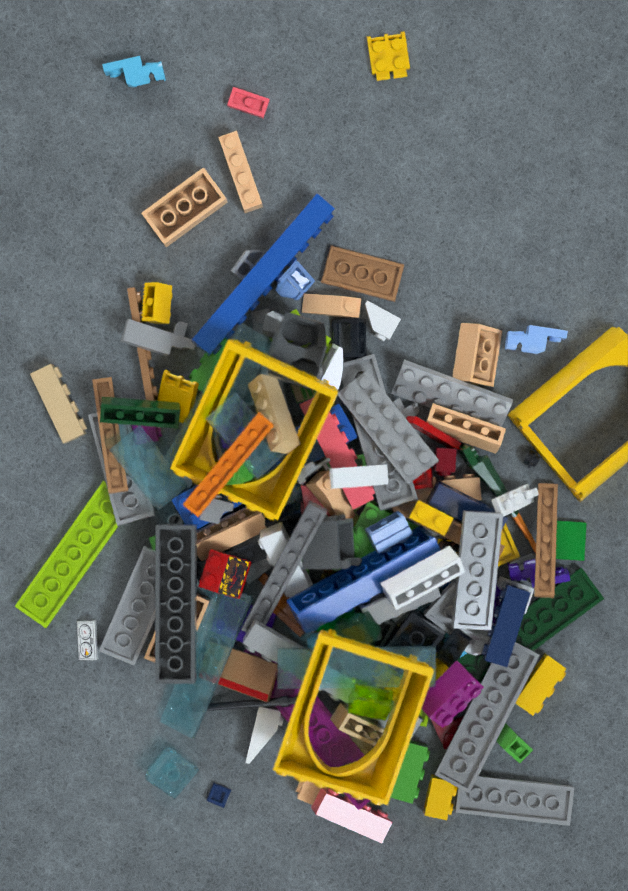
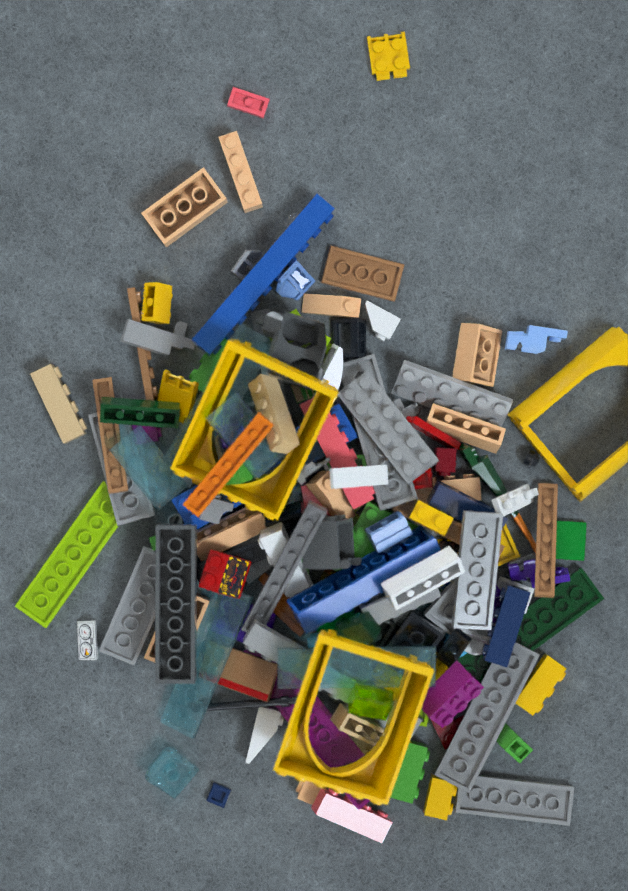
(136, 73): medium azure plate -> none

